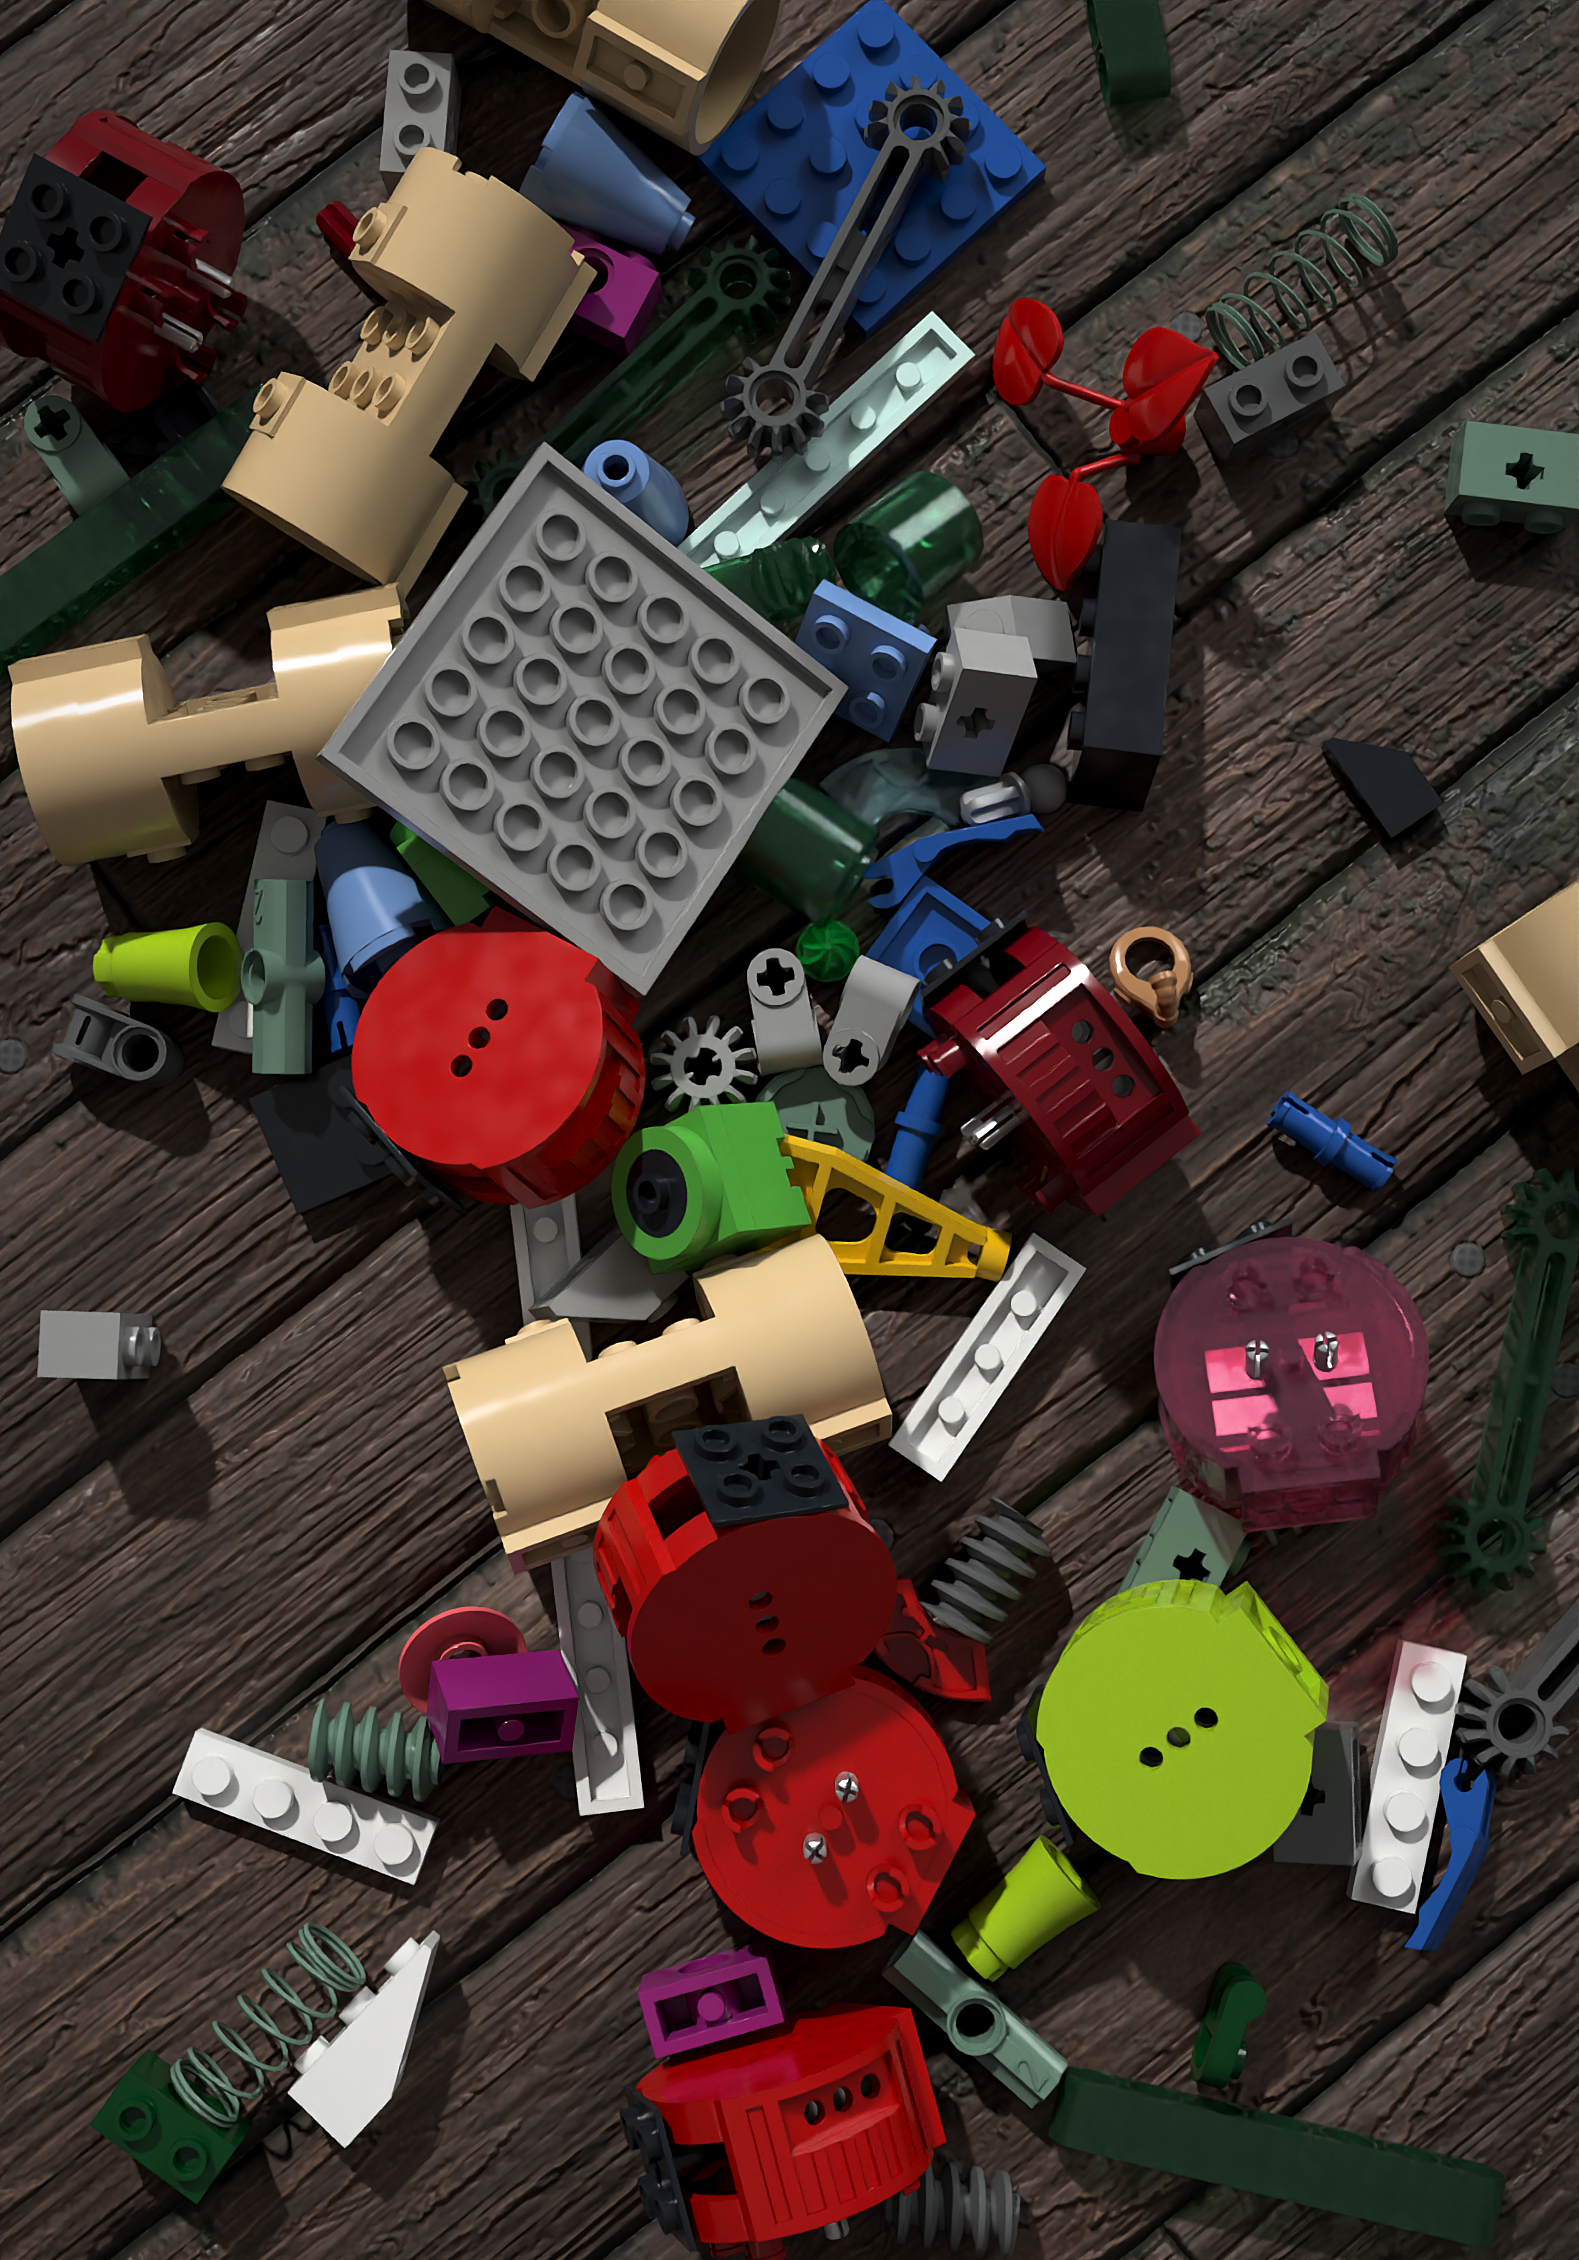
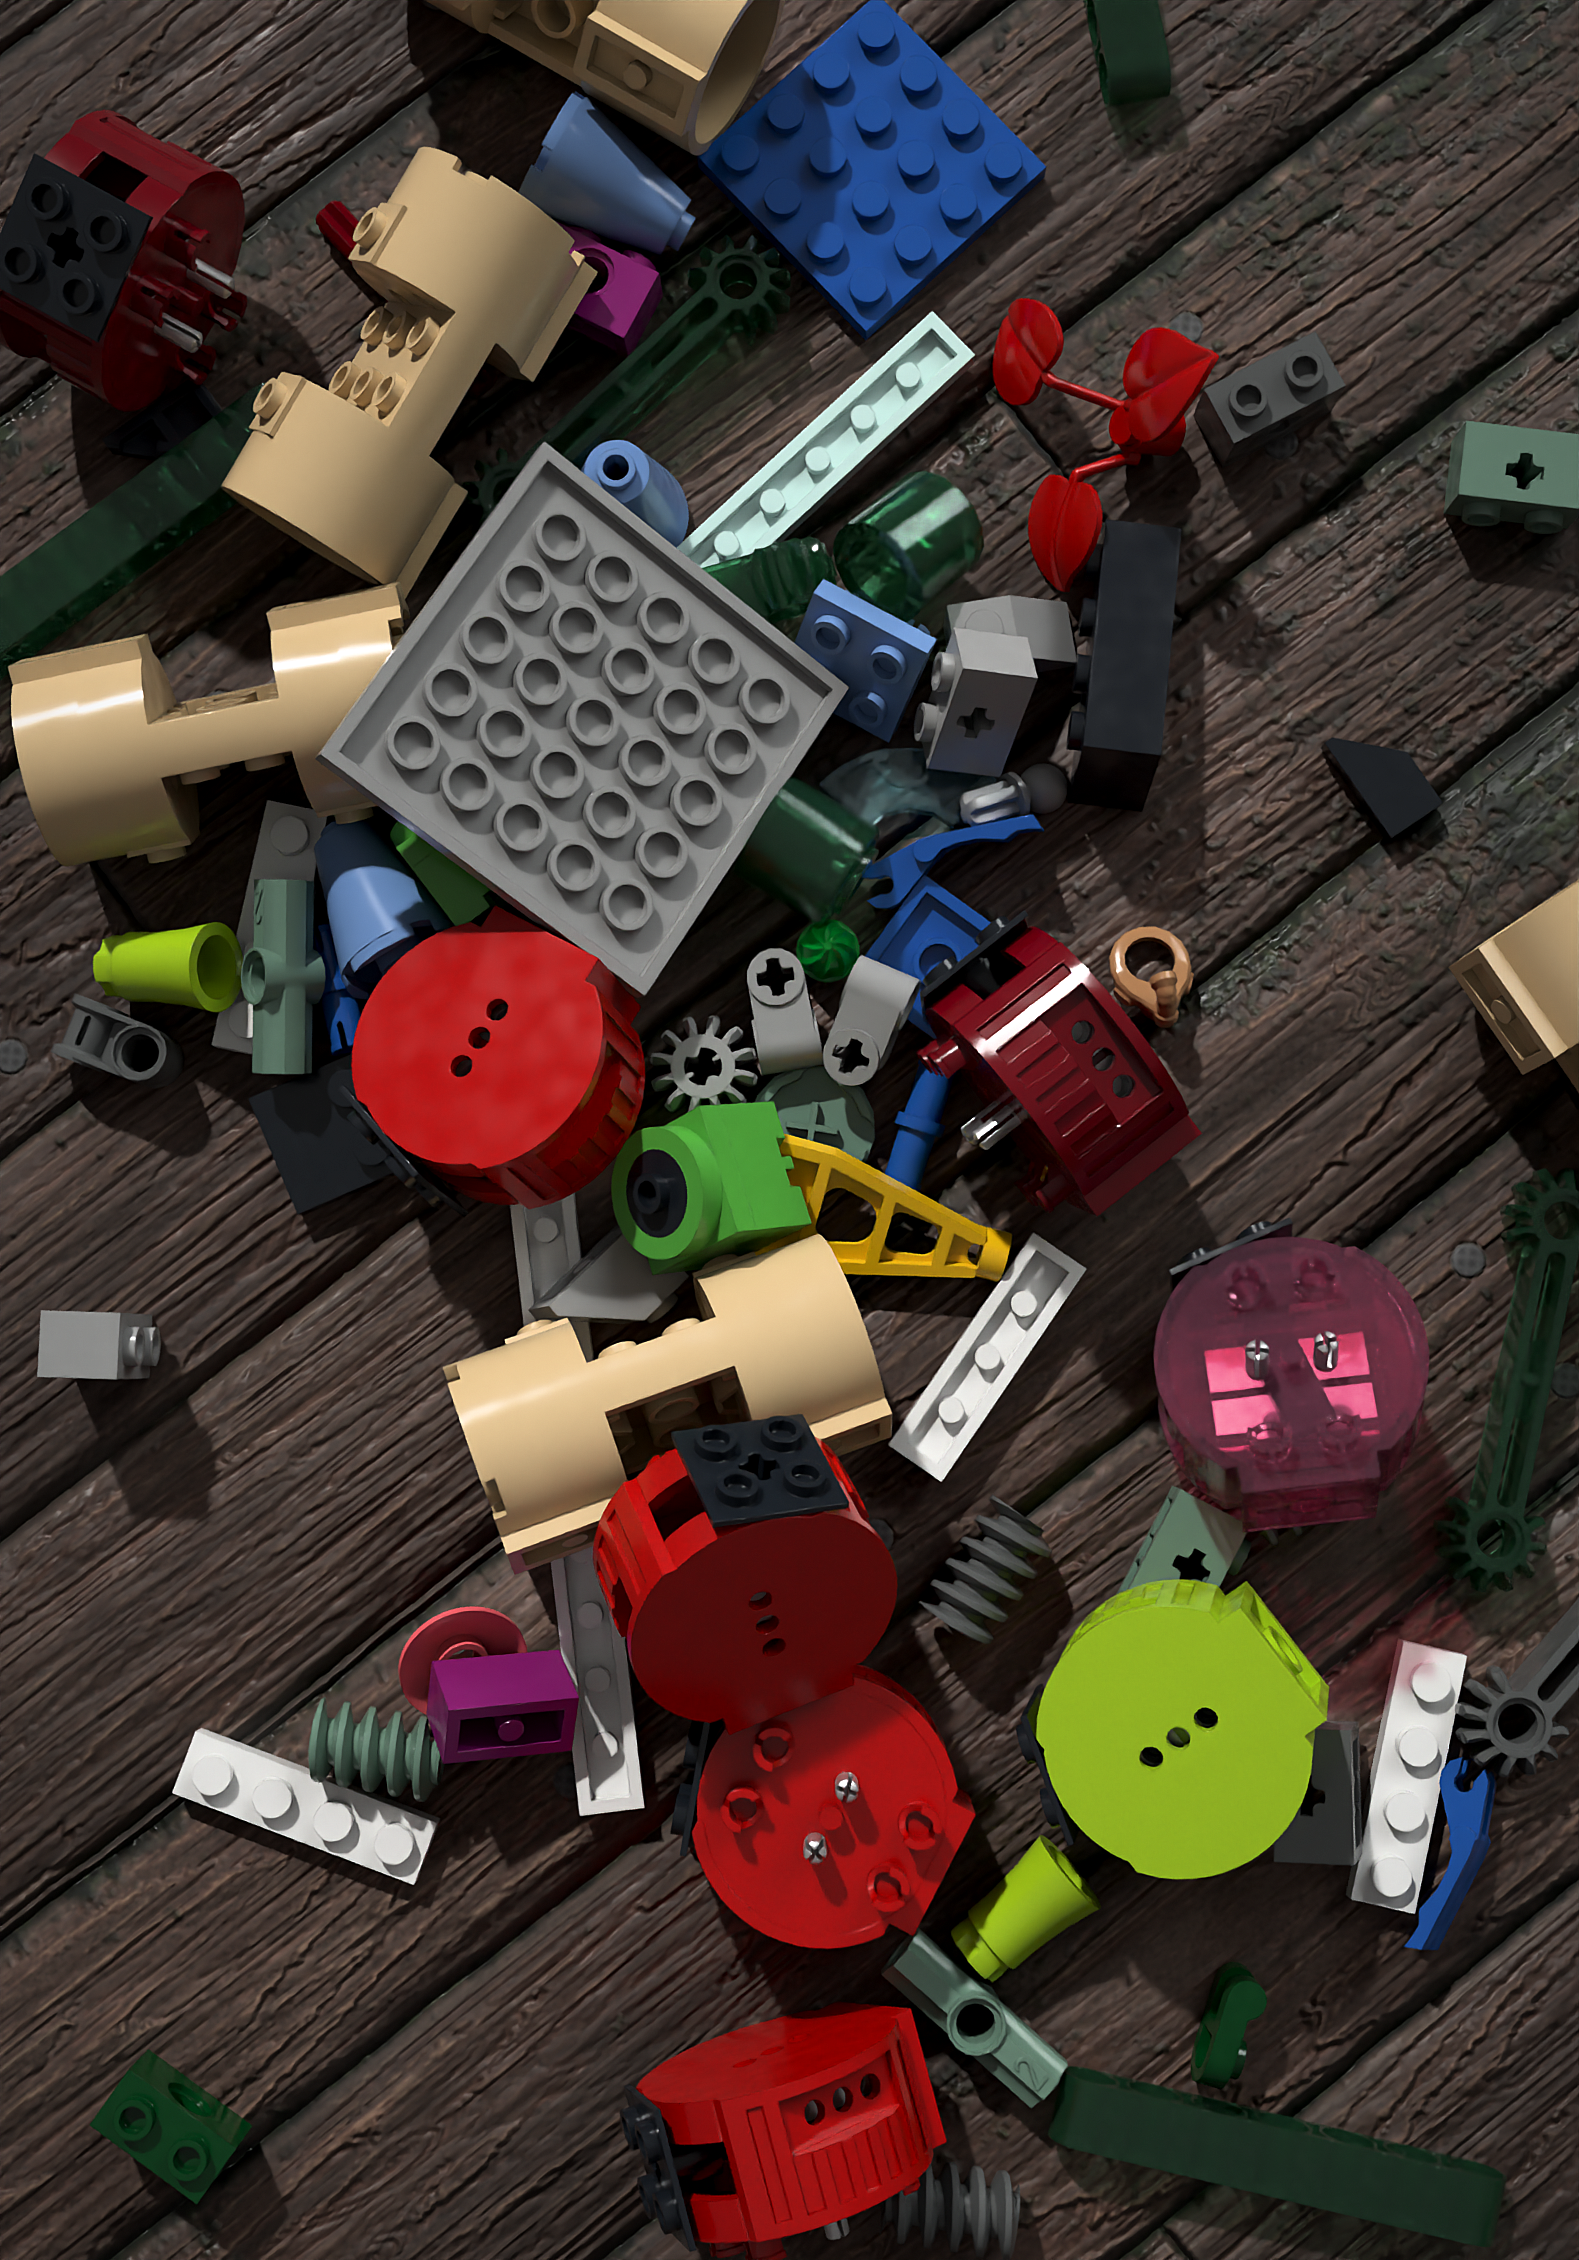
(80, 461): sand green piece -> none
(317, 1965): sand green piece -> none
(362, 2066): white slope -> none
(419, 110): light grey brick -> none
(711, 1998): magenta brick -> none
(847, 267): dark grey arm -> none
(931, 1653): red tile -> none
(1222, 336): sand green piece -> none
(1331, 1142): blue pin -> none

